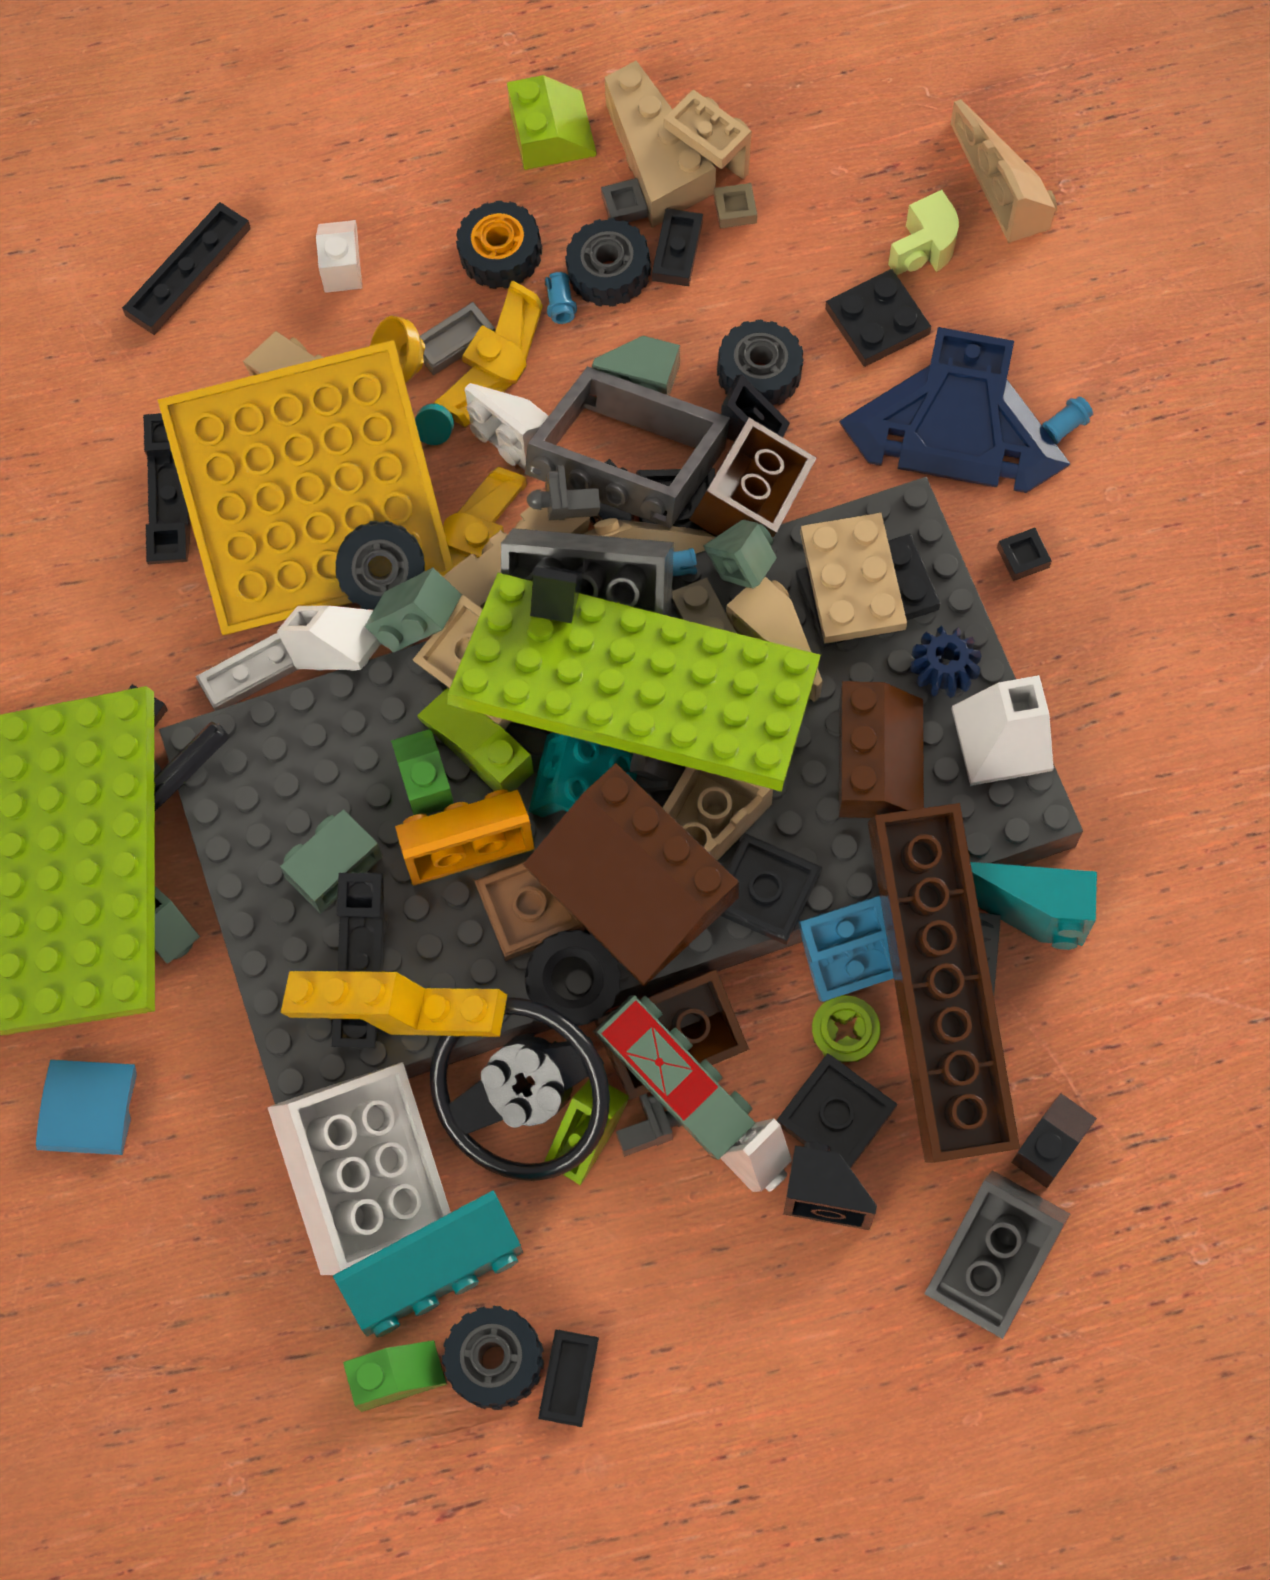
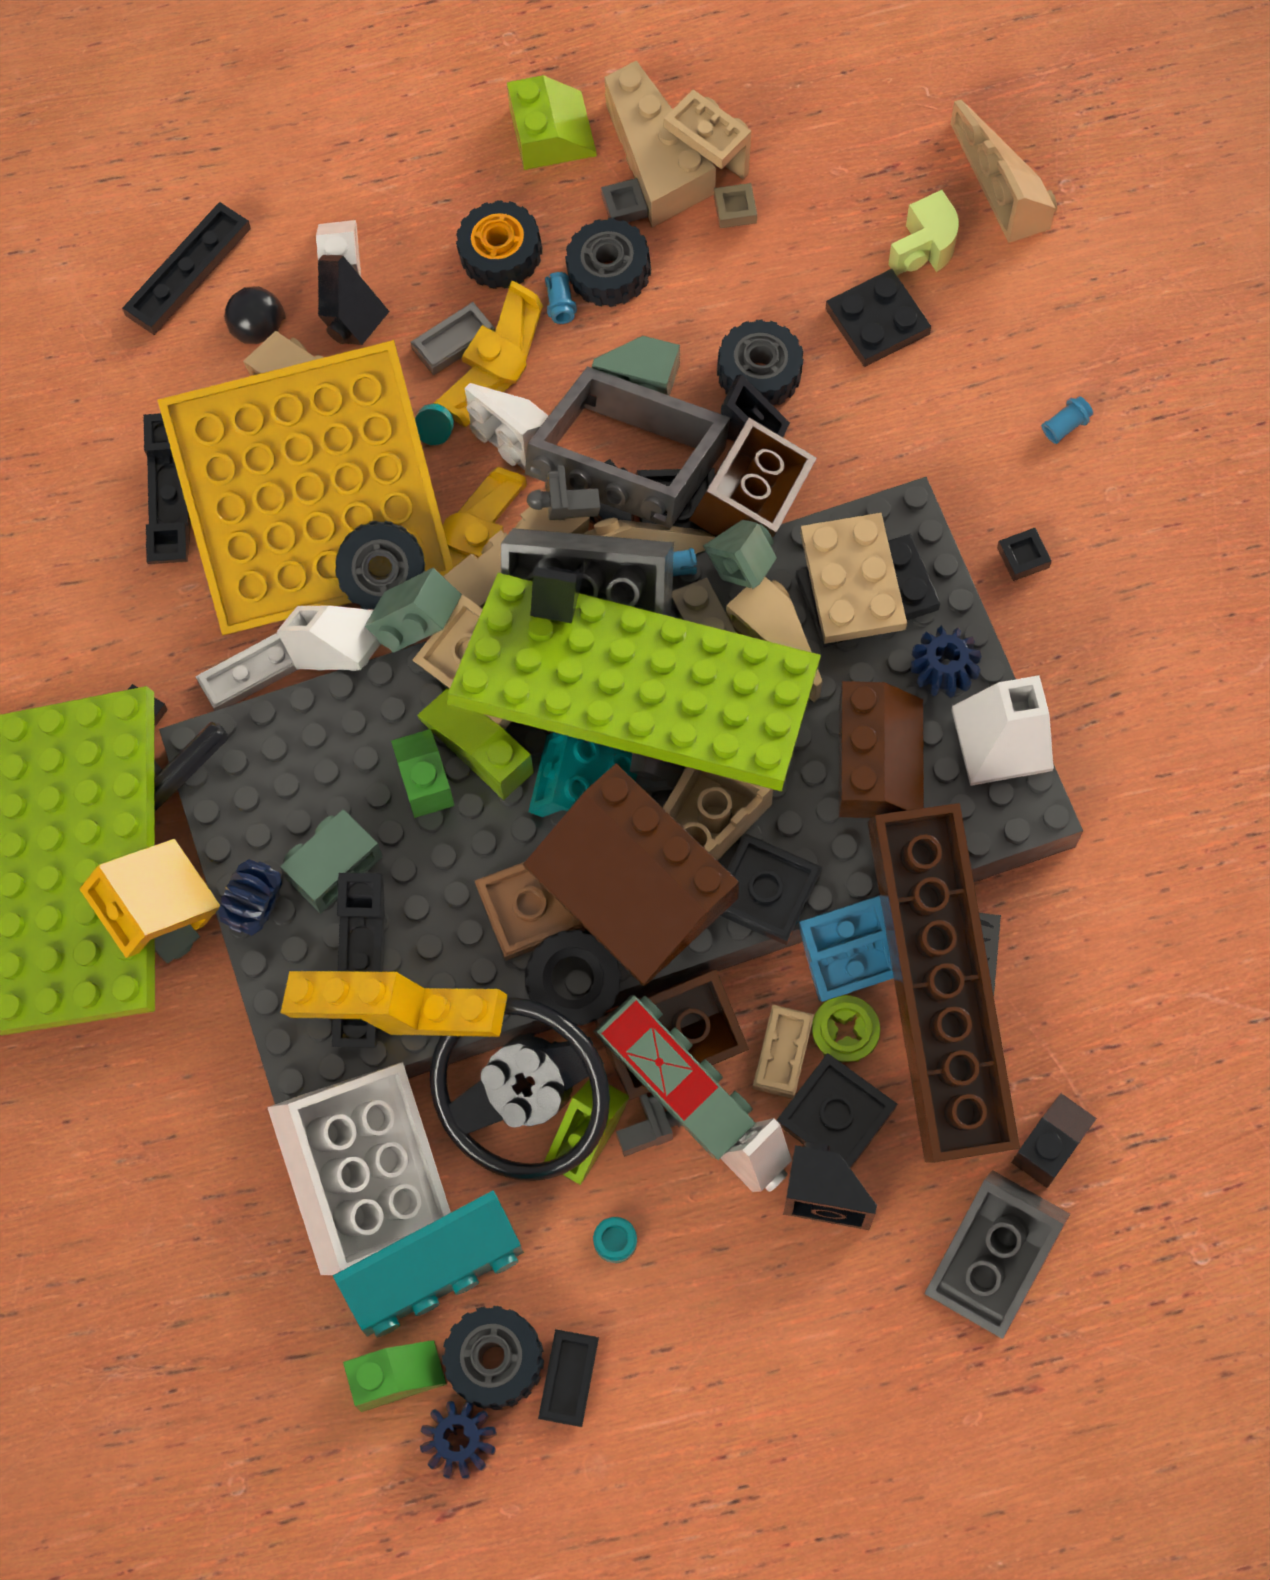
(85, 1107): dark azure slope -> none
(148, 896): none -> yellow panel
(250, 897): none -> dark blue gear
(253, 314): none -> black hair
(346, 301): none -> black slope
(407, 341): yellow piece -> none
(445, 1448): none -> dark blue gear
(465, 836): light orange slope -> none
(615, 1240): none -> teal tile
(677, 247): black plate -> none
(783, 1051): none -> tan plate
(959, 419): dark blue plate -> none
(1039, 901): teal slope -> none

